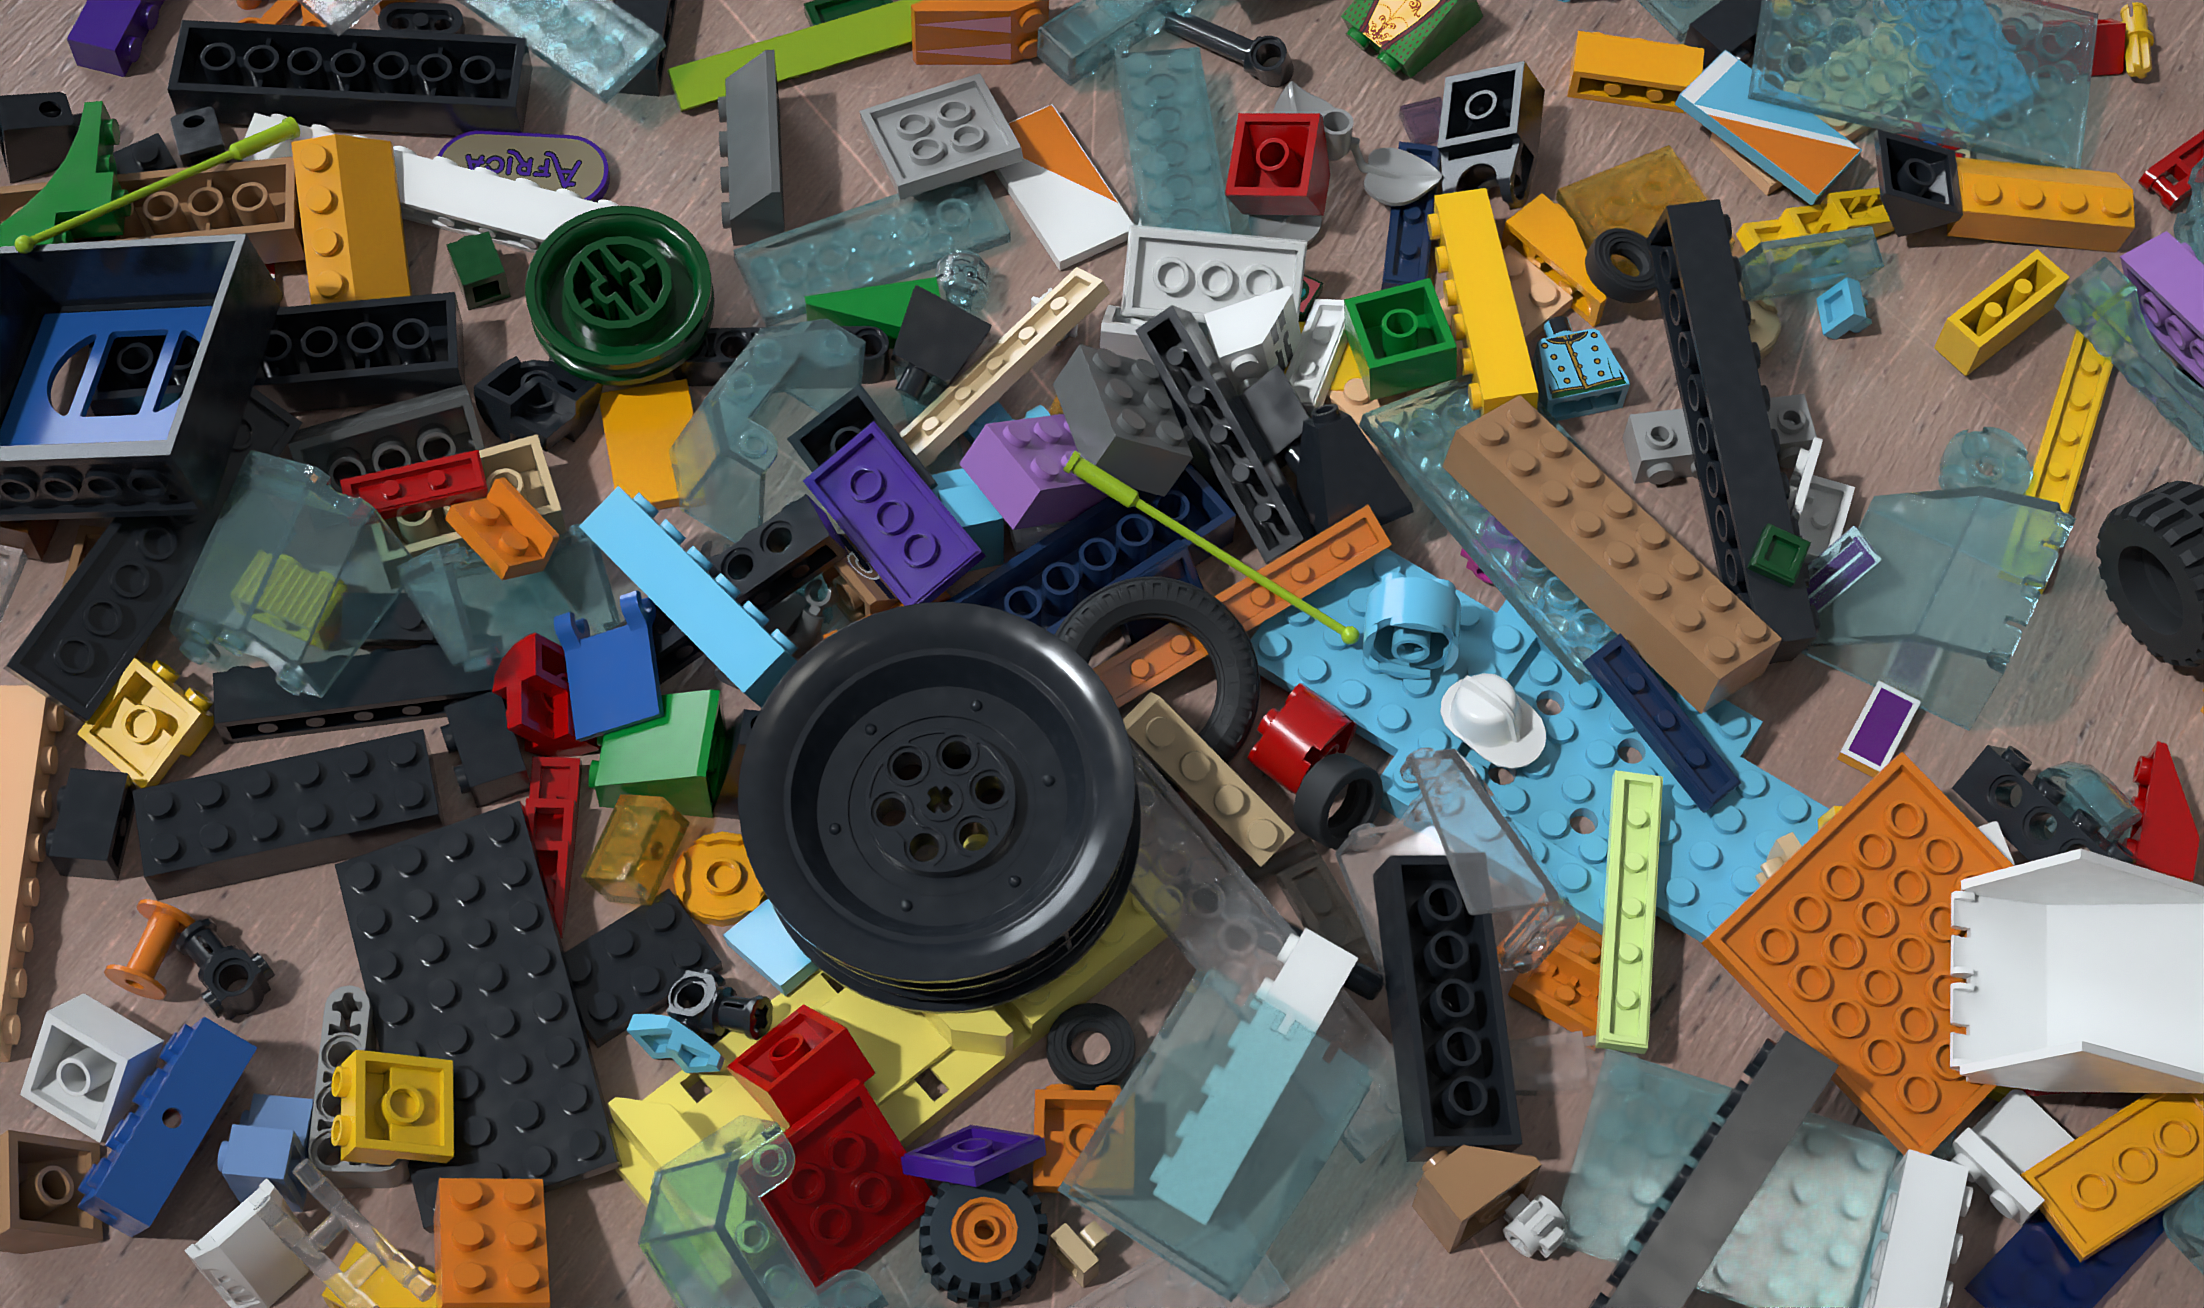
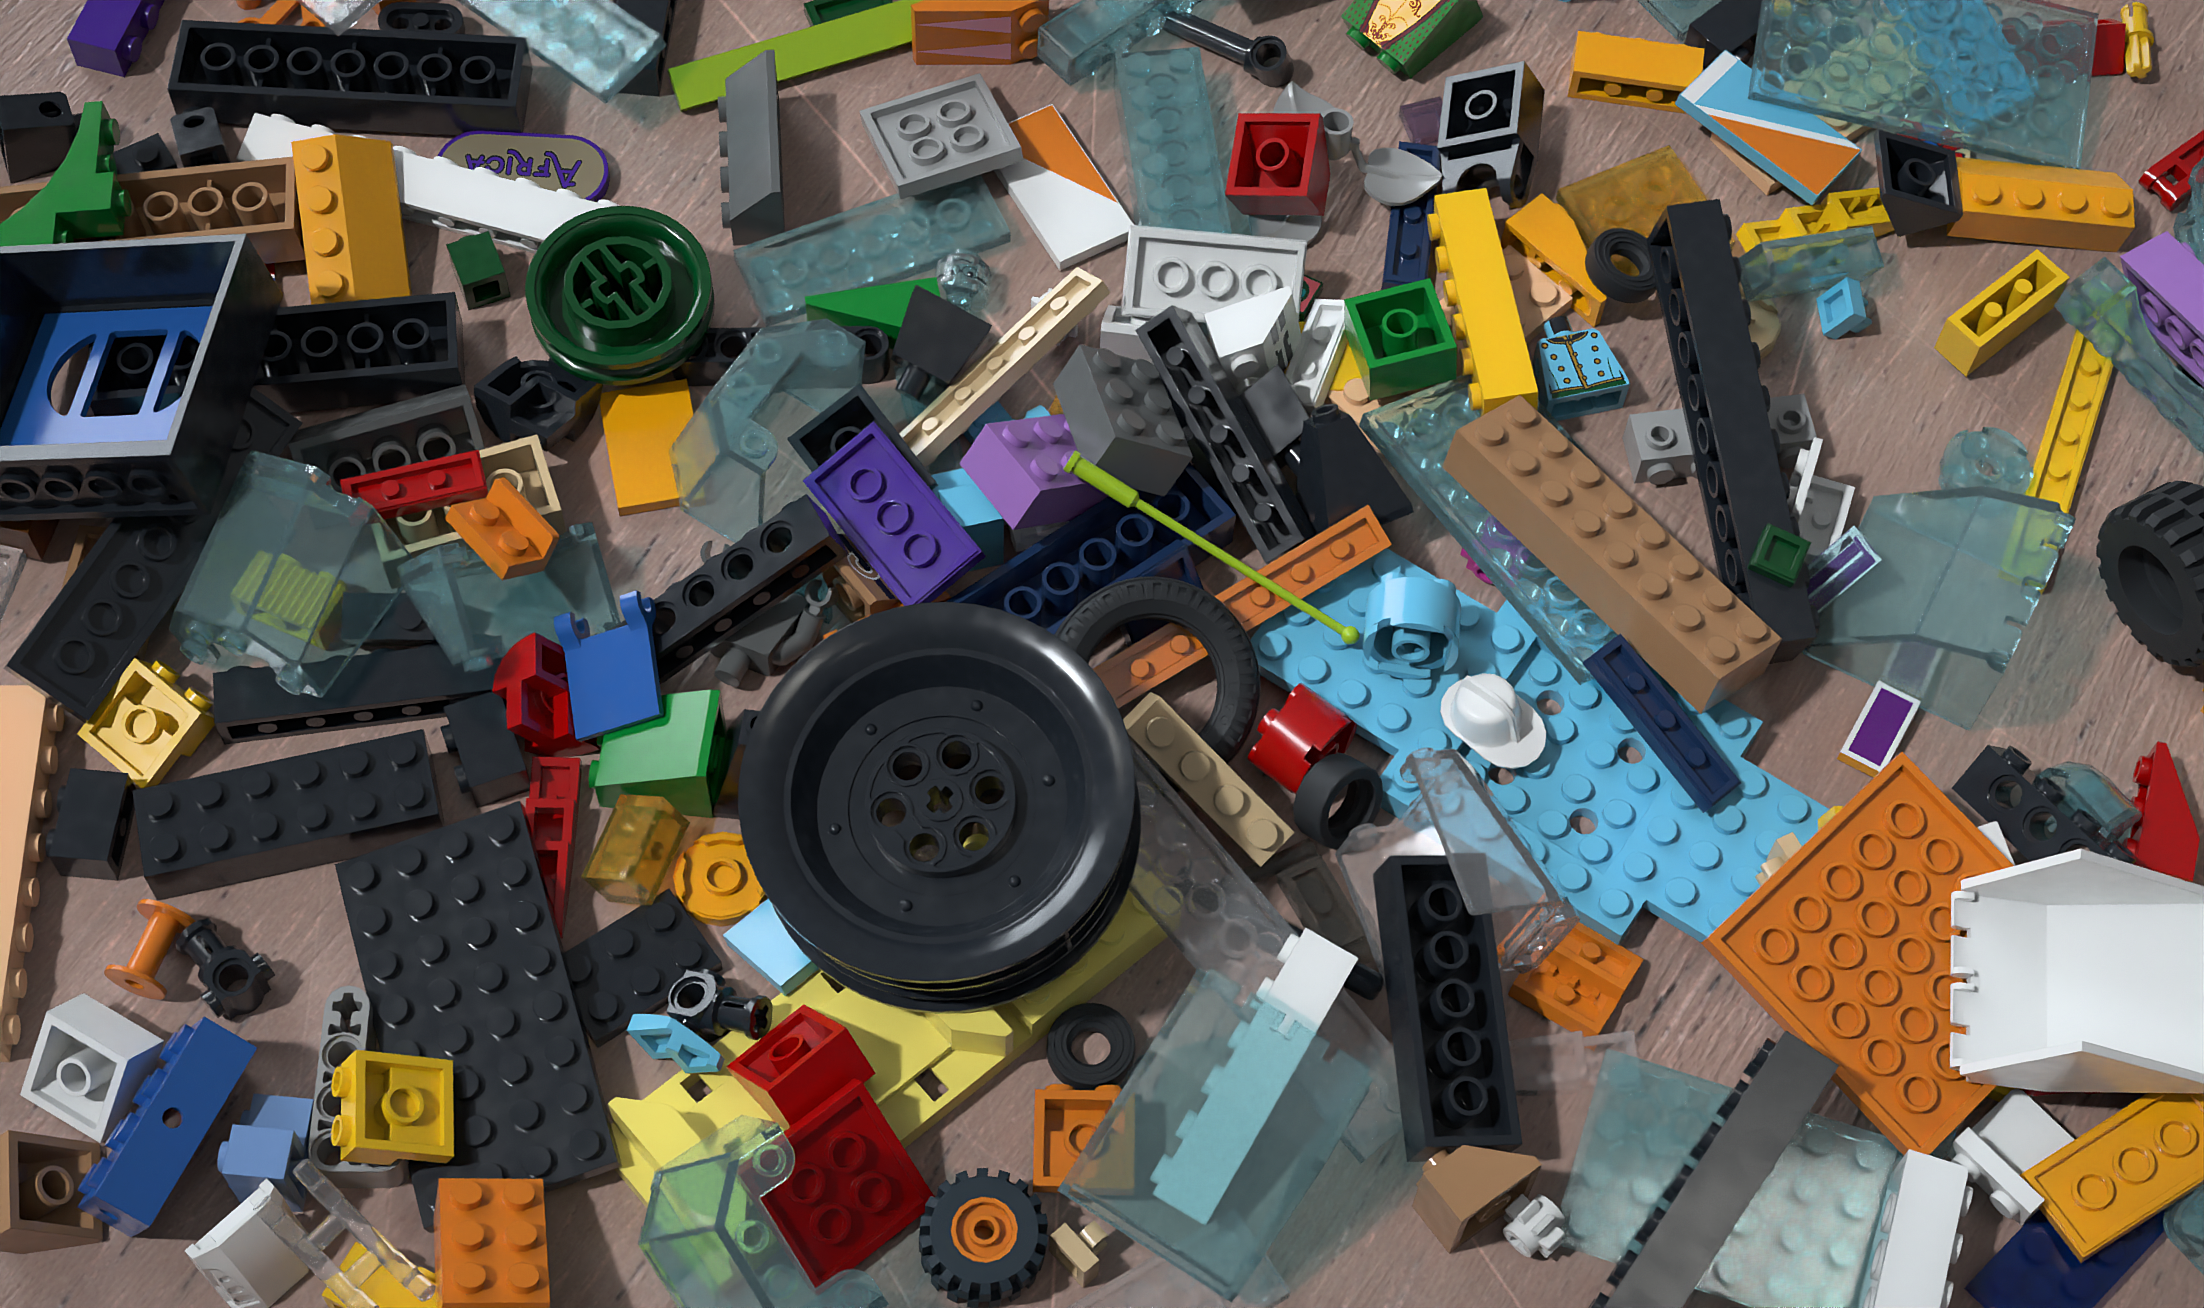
(242, 149): lime piece -> none
(686, 592): medium azure brick -> none
(973, 1155): dark purple tile -> none
(1629, 913): yellowish green tile -> none

